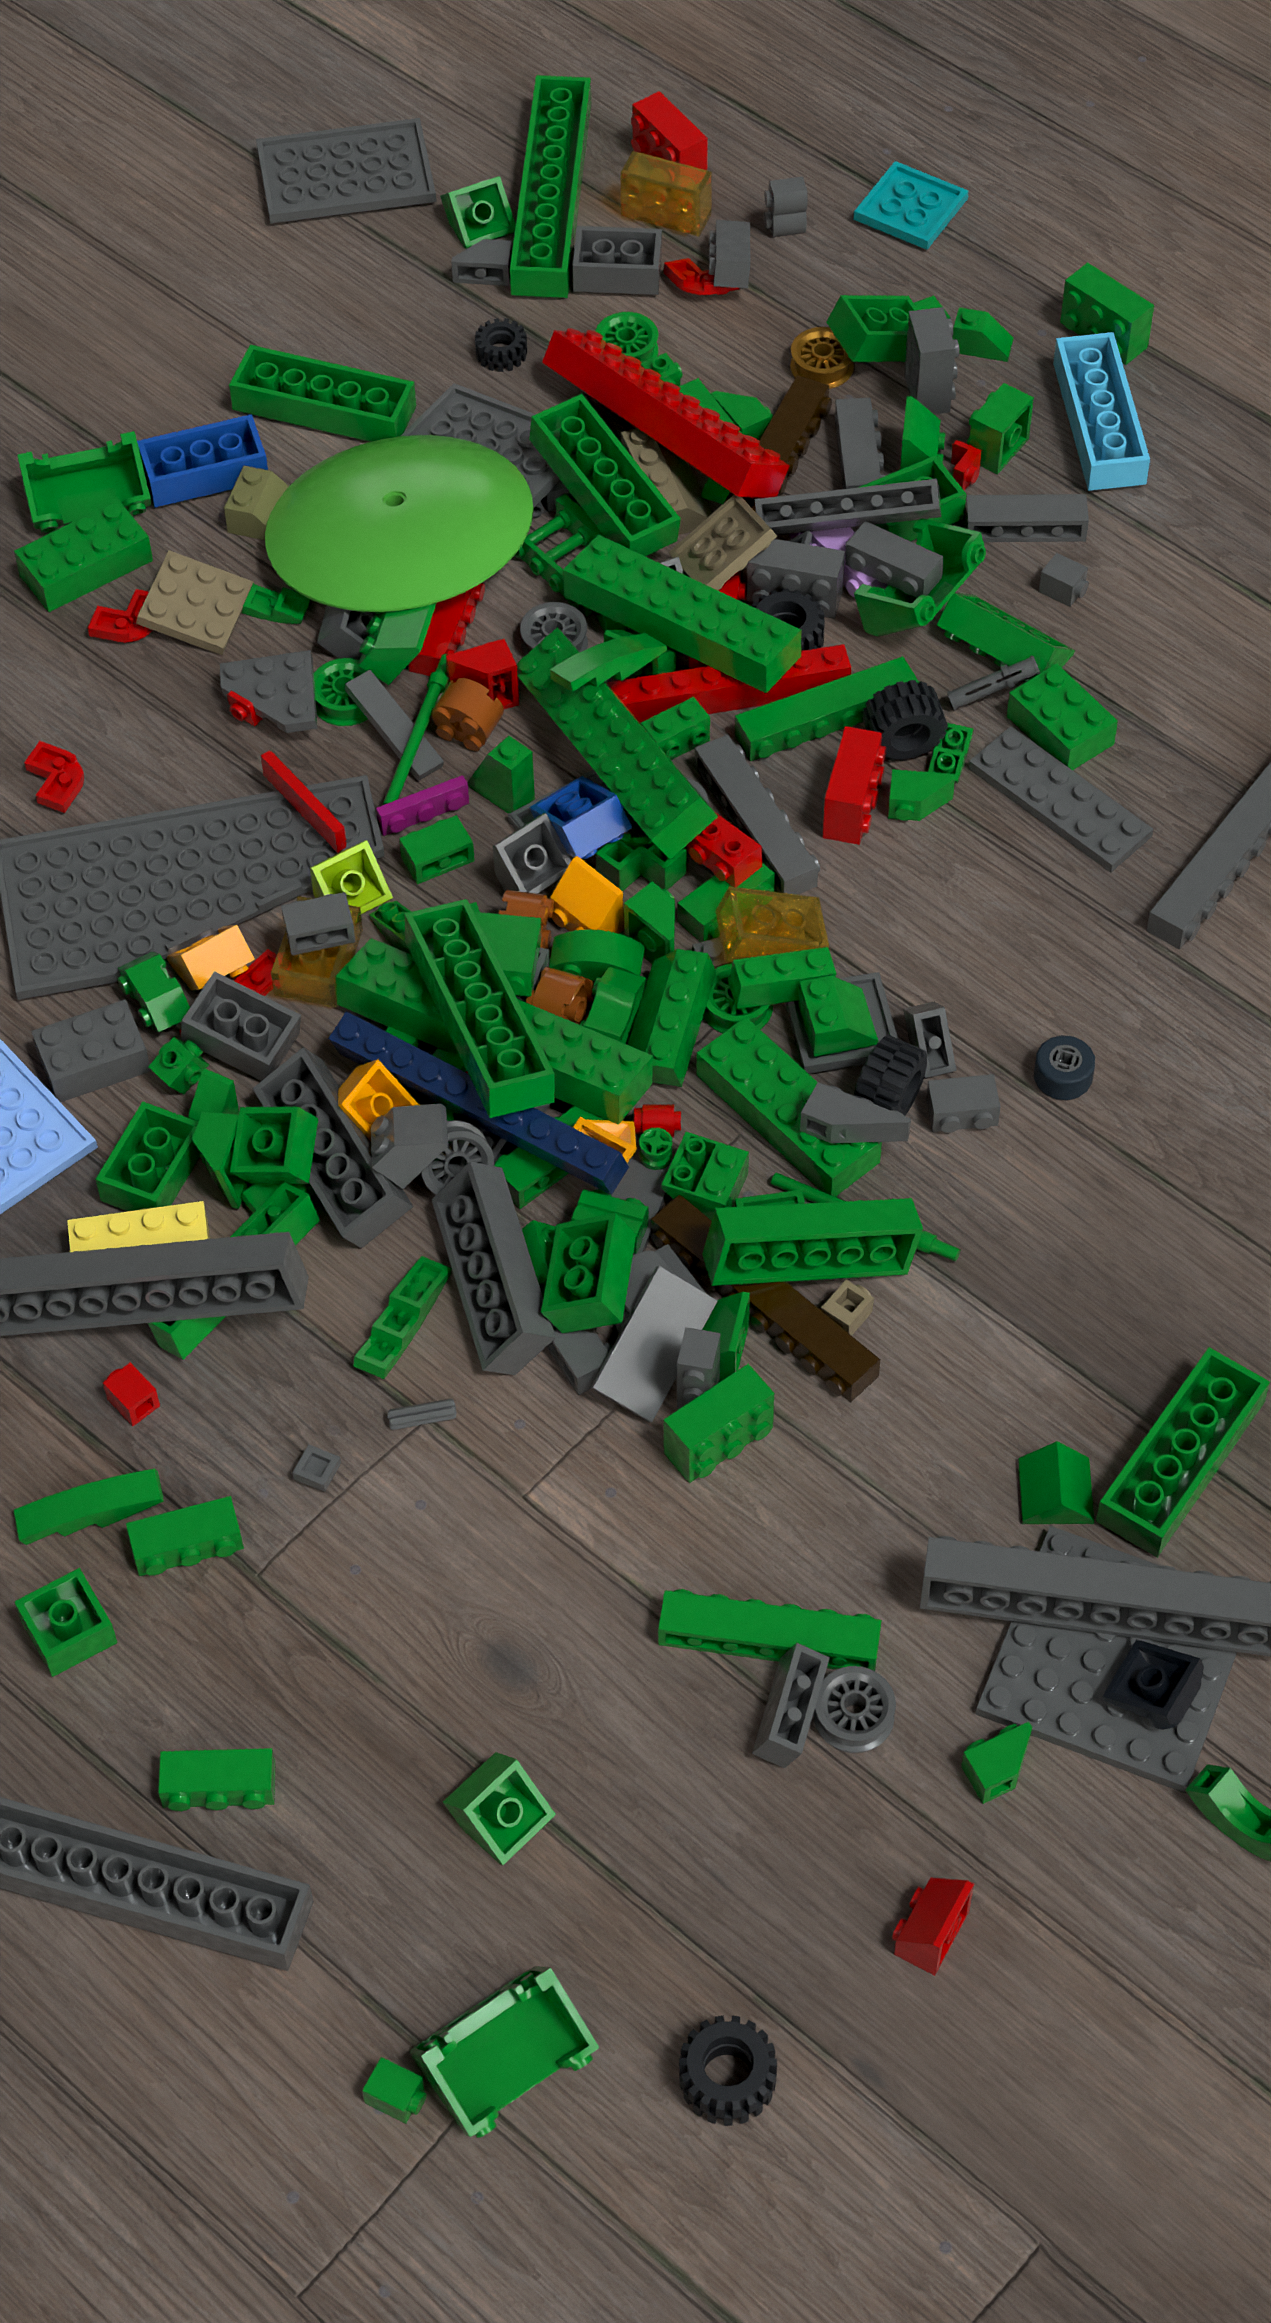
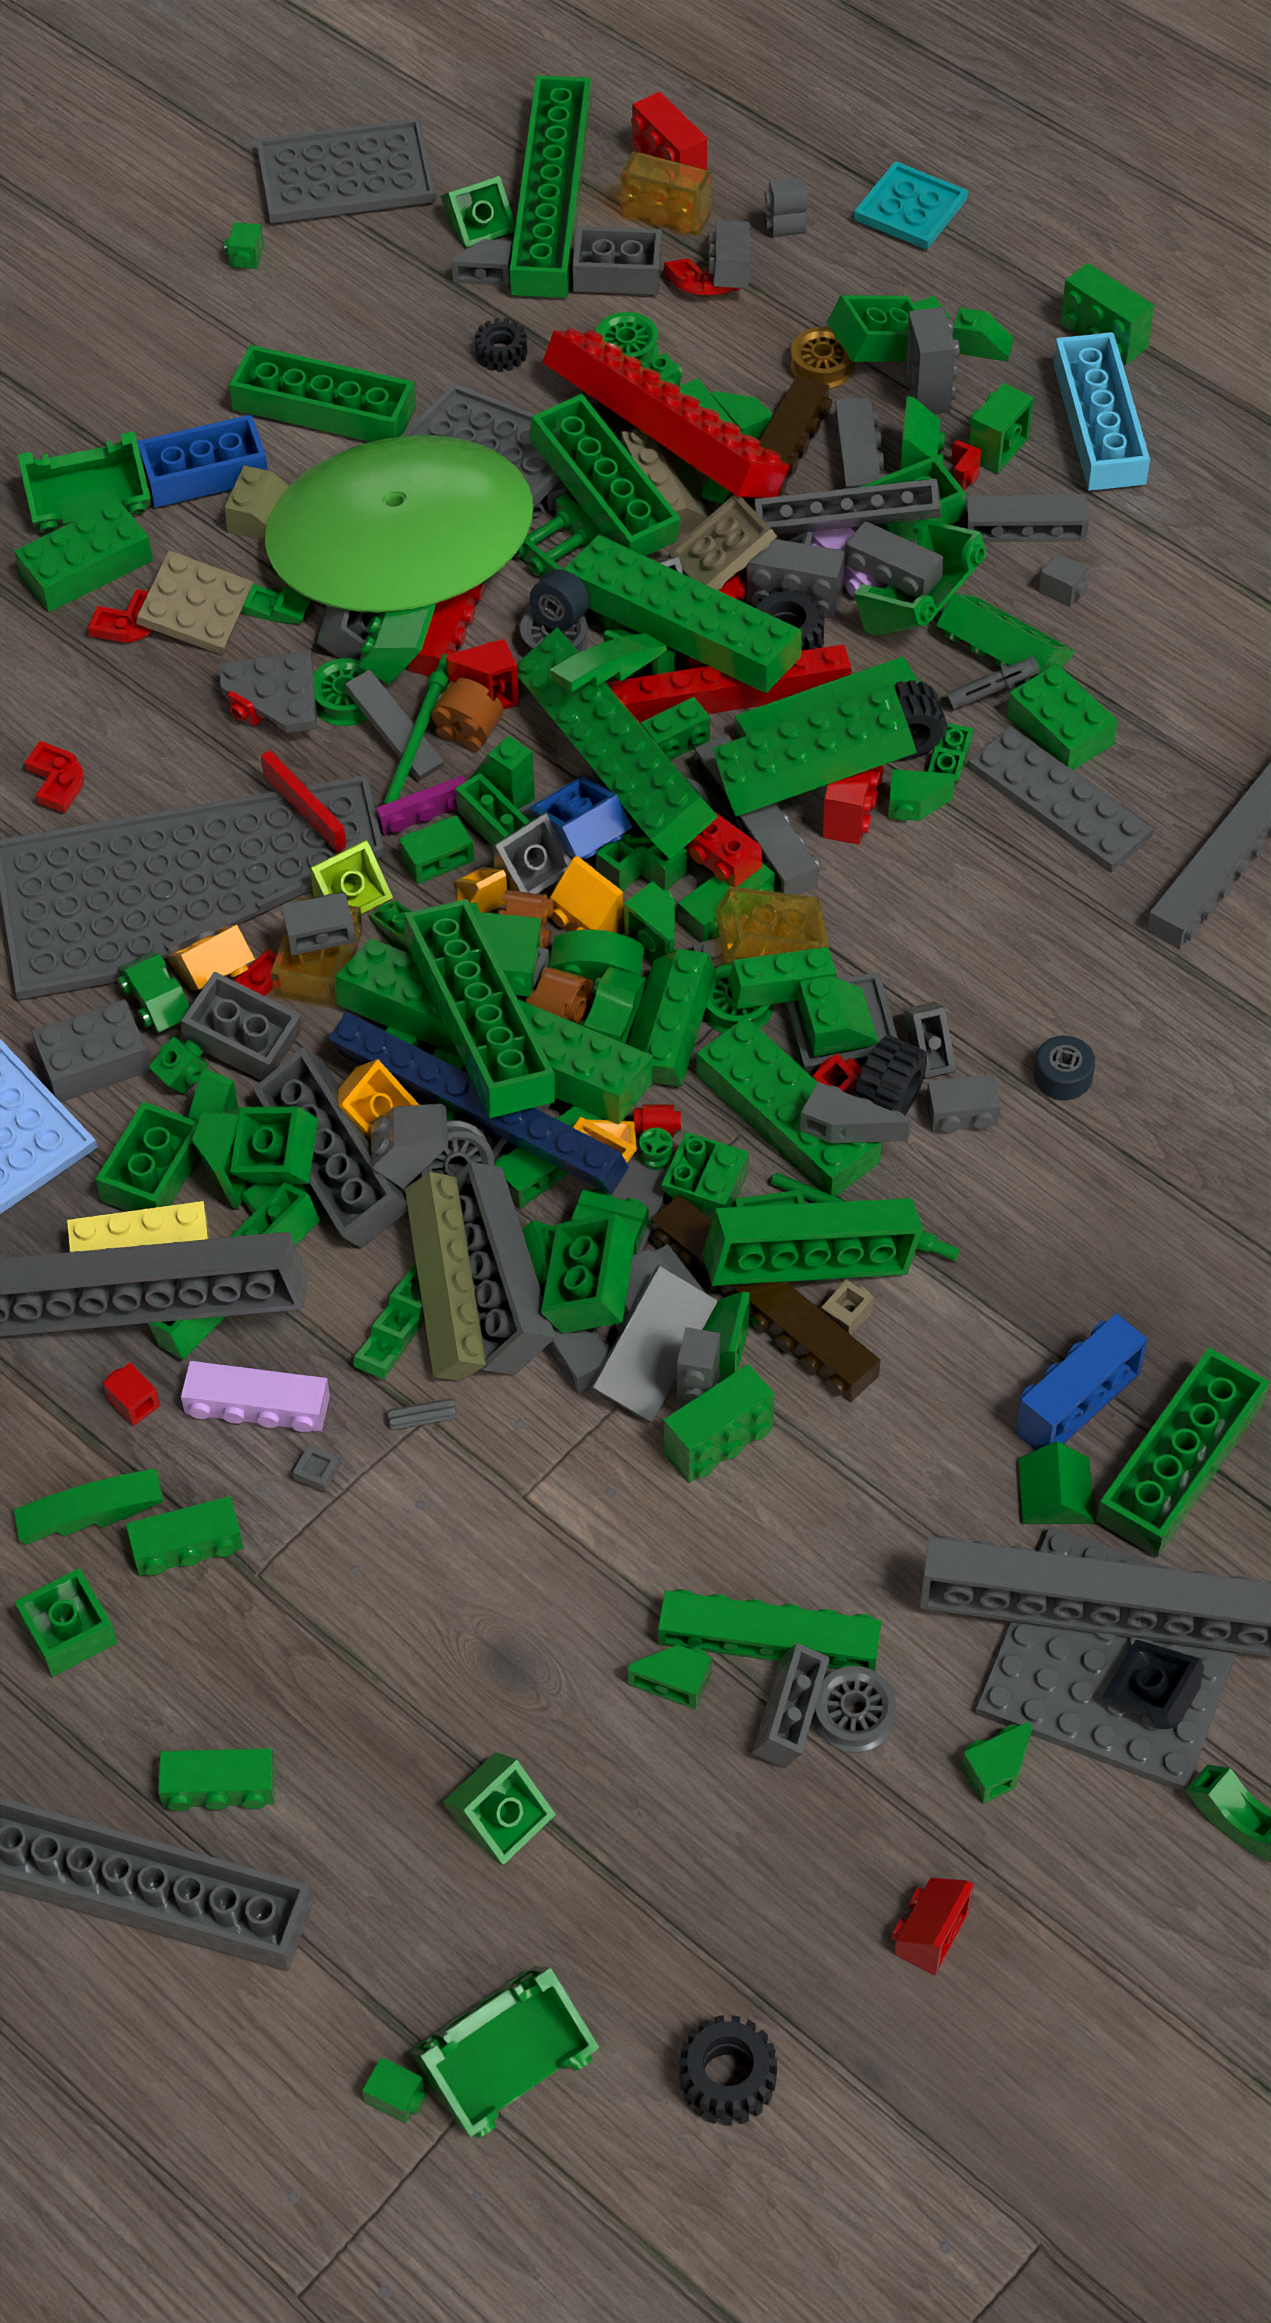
(244, 245): none -> green brick
(255, 1396): none -> lavender brick
(445, 1277): none -> olive brick
(483, 886): none -> light orange slope
(488, 809): none -> green brick
(559, 599): none -> black wheel
(673, 1674): none -> green slope
(814, 750): none -> green brick
(835, 1068): none -> red brick
(1081, 1383): none -> blue brick

